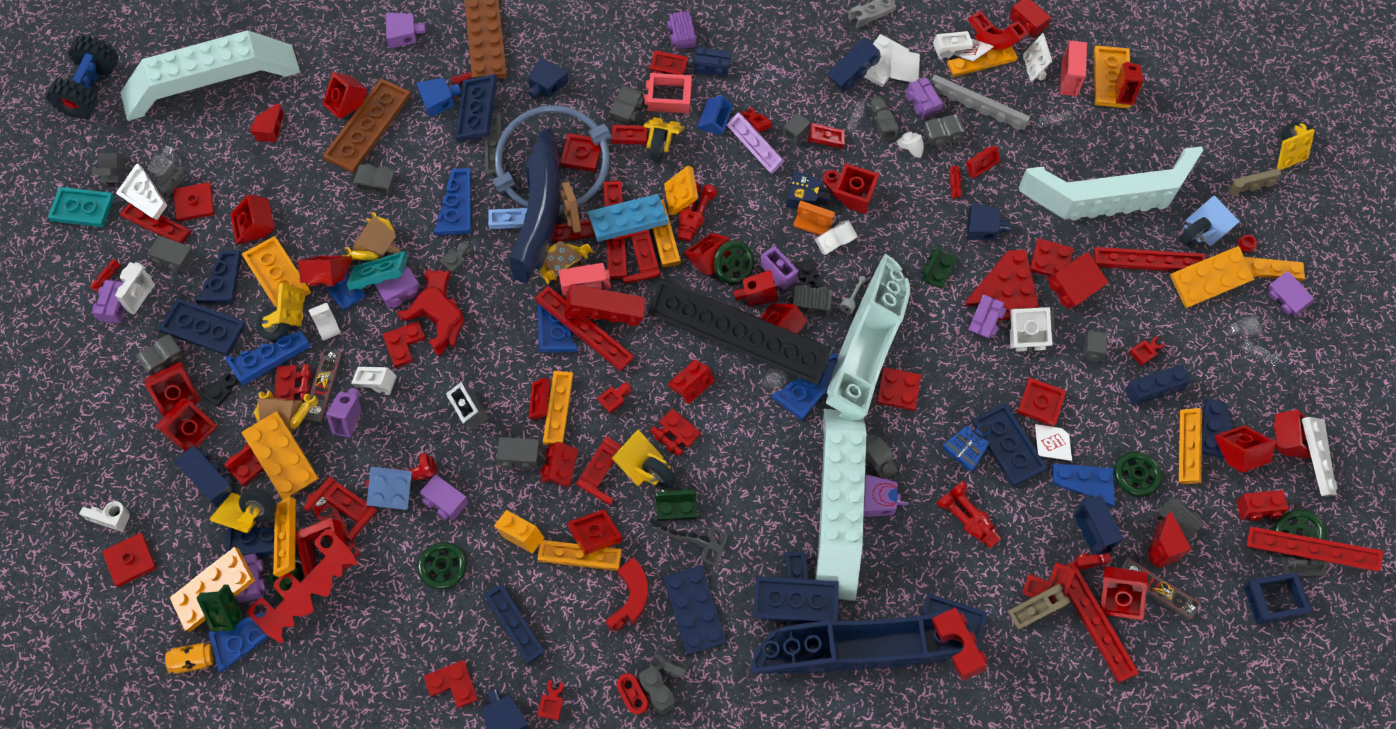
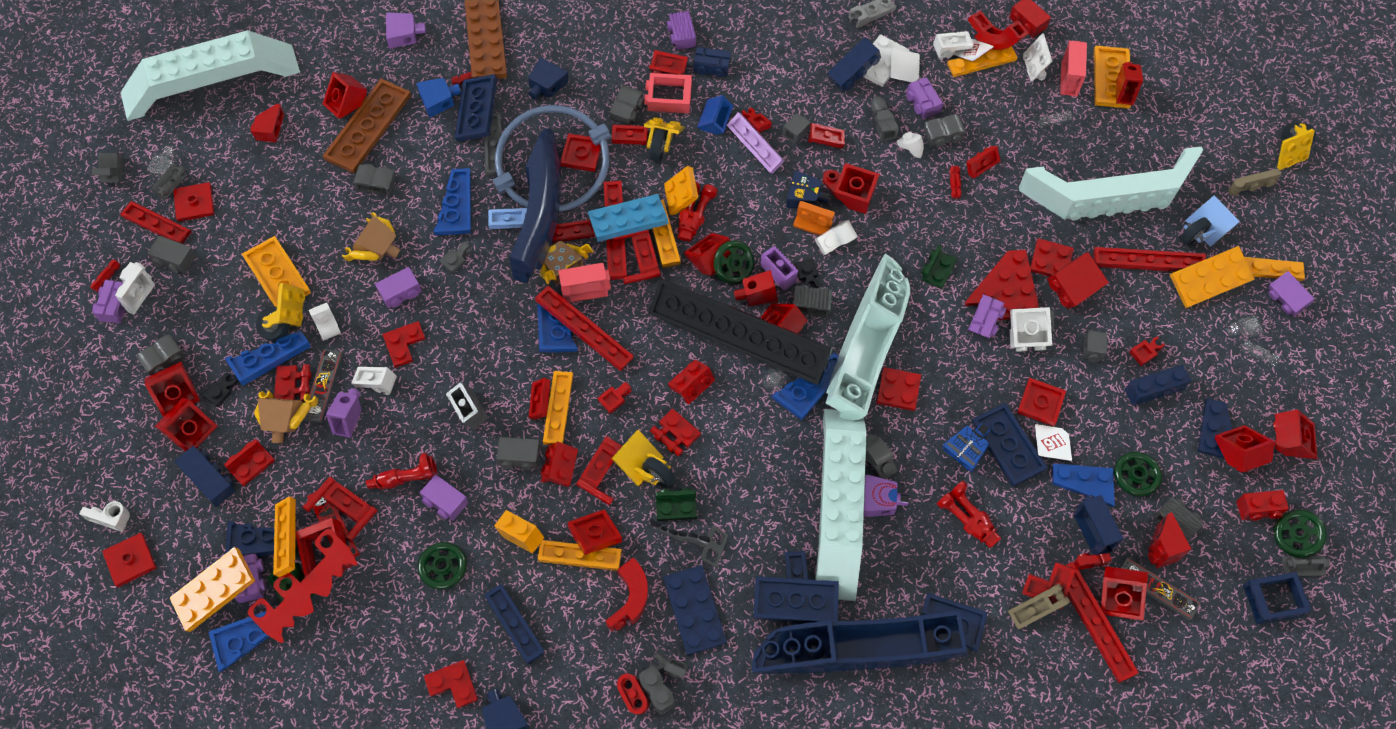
(75, 96): black plate -> none
(81, 207): teal plate -> none
(142, 193): white wing -> none
(200, 655): light orange piece -> none
(202, 327): dark blue plate -> none
(220, 609): dark green bracket -> none
(223, 280): dark blue wing -> none
(245, 510): plate -> none
(252, 219): red slope -> none
(280, 455): light orange plate -> none
(323, 269): red slope -> none
(342, 295): blue plate -> none
(377, 271): teal plate -> none
(389, 488): medium blue plate -> none
(438, 308): red animal -> none
(551, 704): red plate -> none
(570, 207): medium nougat plate -> none
(605, 305): red brick -> none
(848, 302): light grey hinge -> none
(855, 117): clear axle -> none
(952, 626): red arch -> none
(979, 102): light grey plate -> none
(985, 222): dark blue torso -> none
(1190, 446): light orange plate -> none
(1247, 243): red plate -> none
(1315, 549): red plate -> none
(1319, 449): white wing -> none

